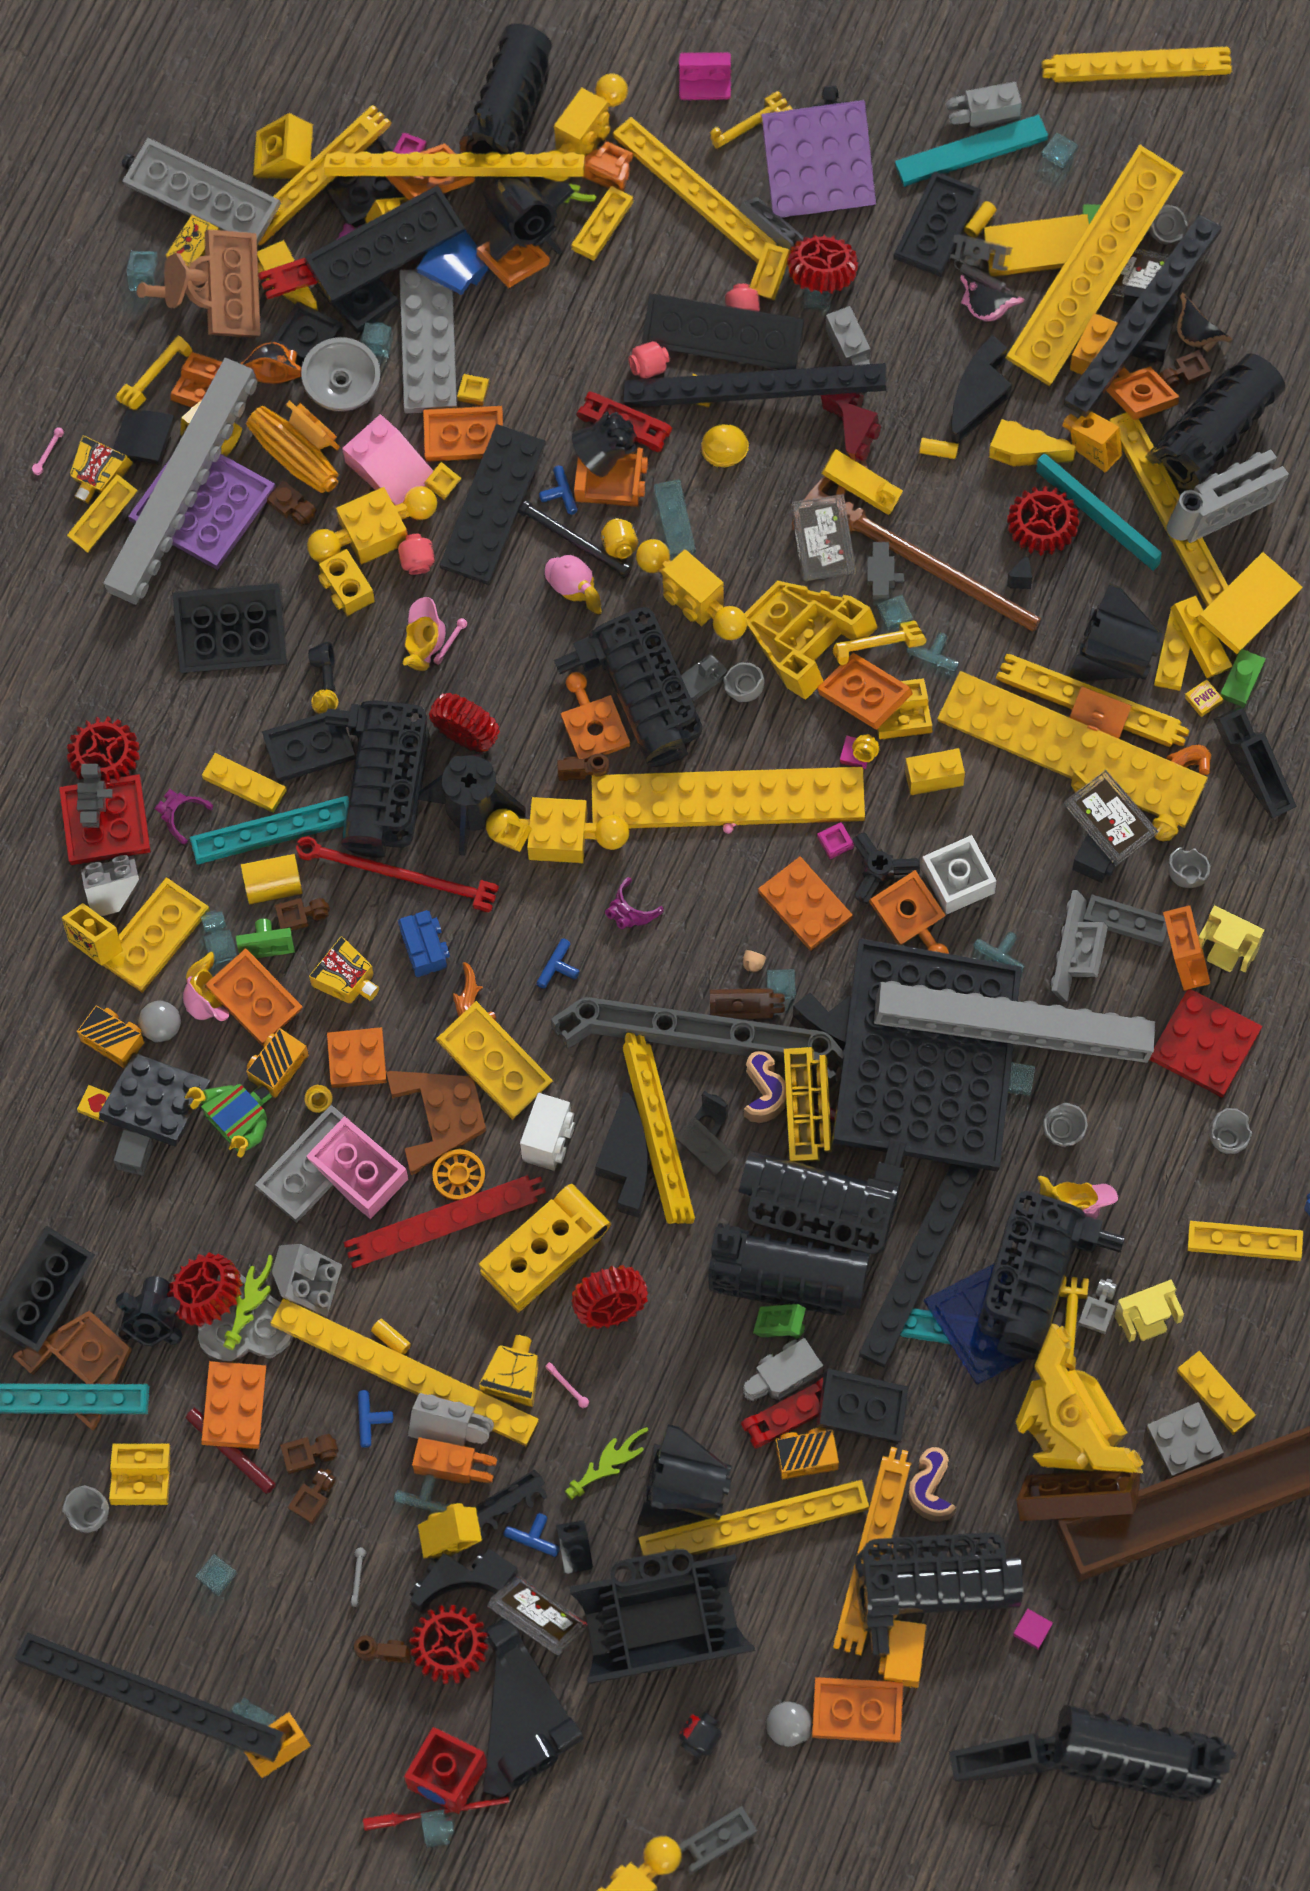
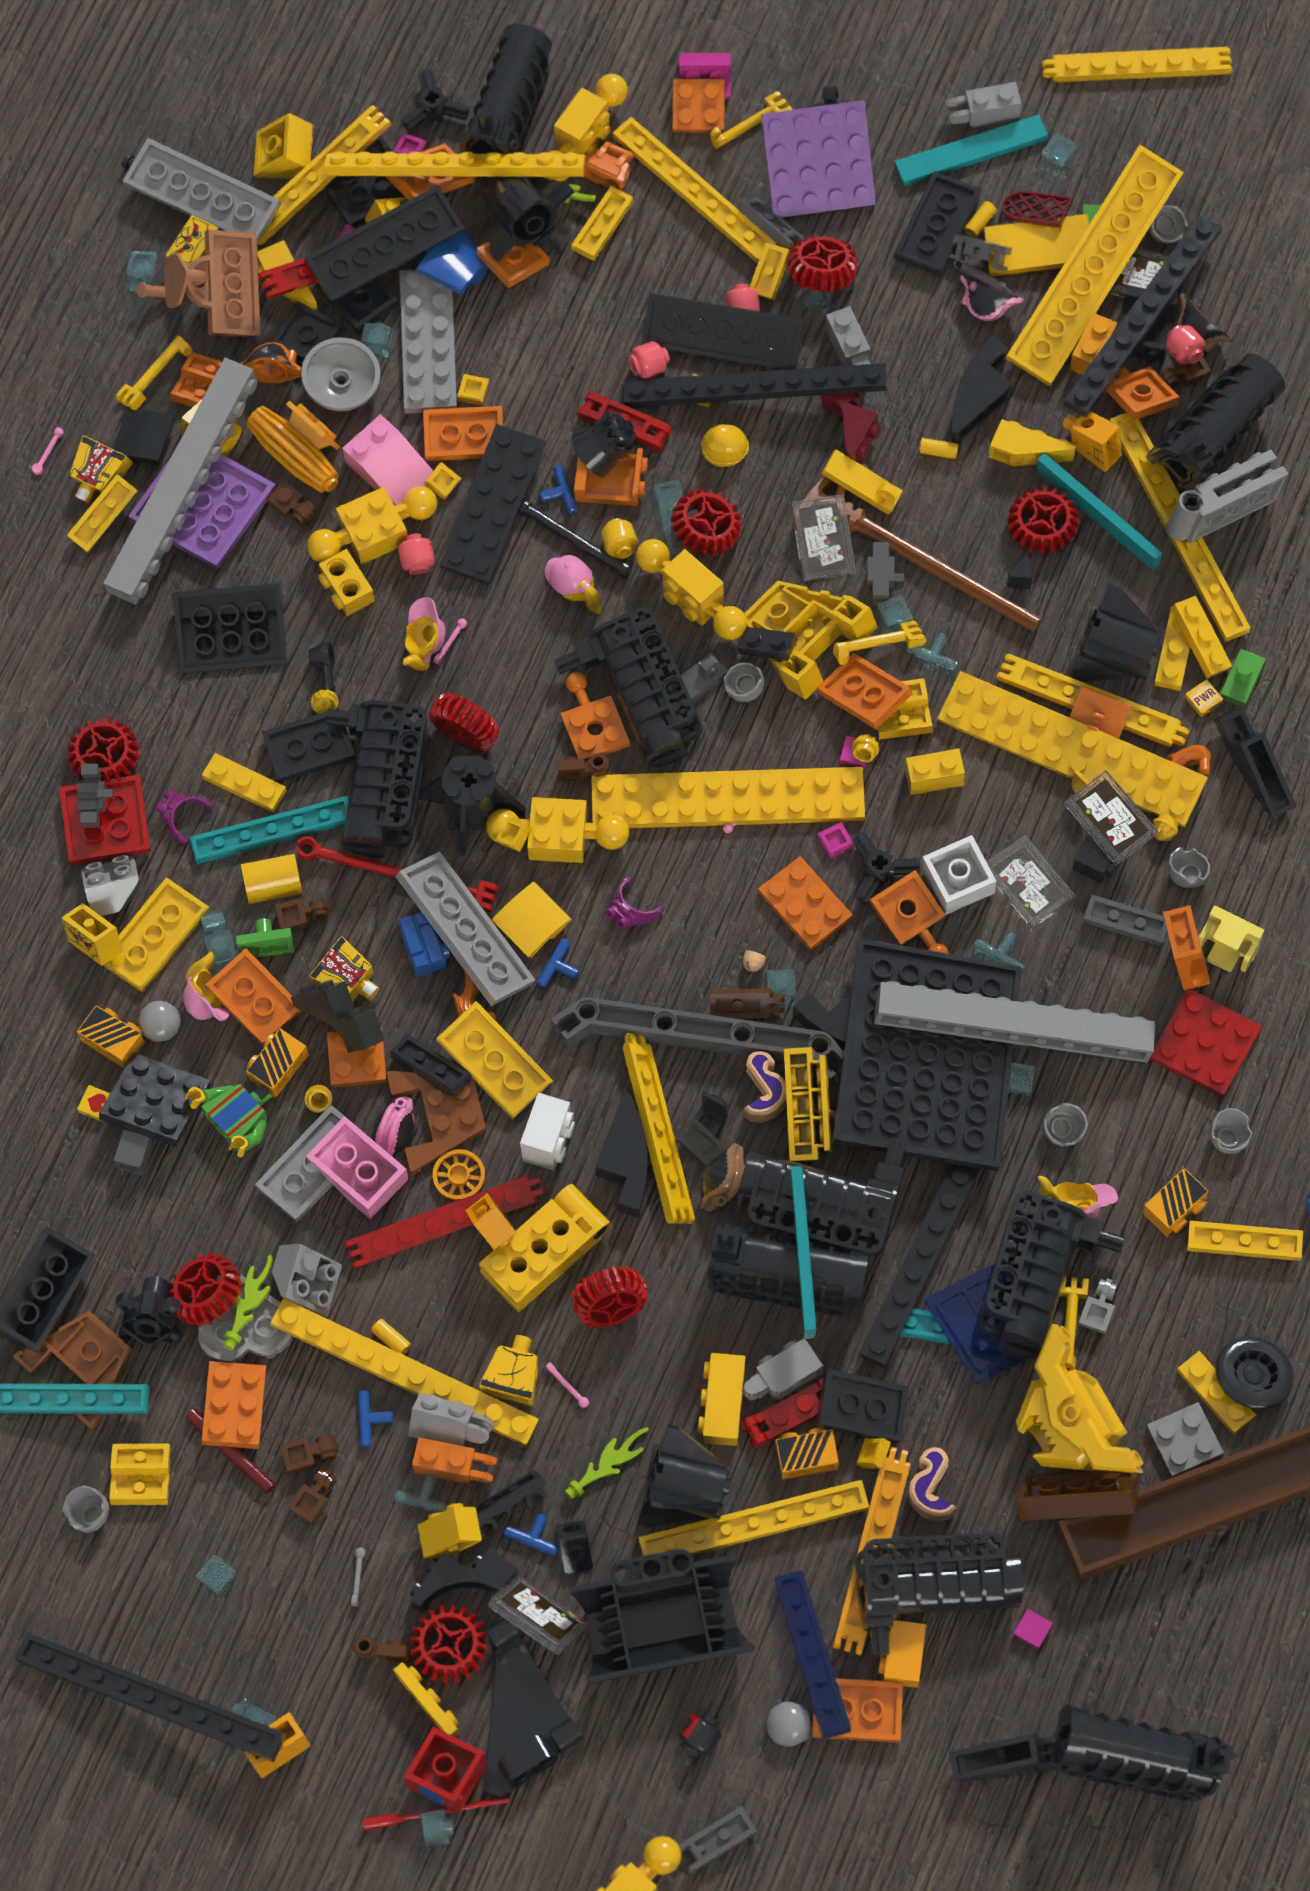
(334, 1006): none -> pearl dark grey arch
(395, 1126): none -> bright pink hat
(426, 1699): none -> yellow plate
(430, 1065): none -> black tile
(432, 104): none -> black bush
(465, 928): none -> light grey plate
(491, 1222): none -> light orange brick
(531, 919): none -> yellow slope
(698, 105): none -> orange plate
(711, 515): none -> red gear
(722, 1178): none -> medium nougat hat
(722, 1399): none -> yellow brick
(767, 643): none -> black plate
(780, 1321): bright green tile -> none
(803, 1252): none -> teal tile
(812, 1654): none -> clear blue plate
(873, 1453): none -> yellow tile
(1029, 882): none -> clear tile
(1037, 195): none -> dark red window
(1079, 949): light grey bracket -> none
(1148, 1311): light yellow panel -> none
(1176, 1202): none -> brick
(1185, 344): none -> coral head
(1249, 603): yellow tile -> none
(1251, 1379): none -> black wheel

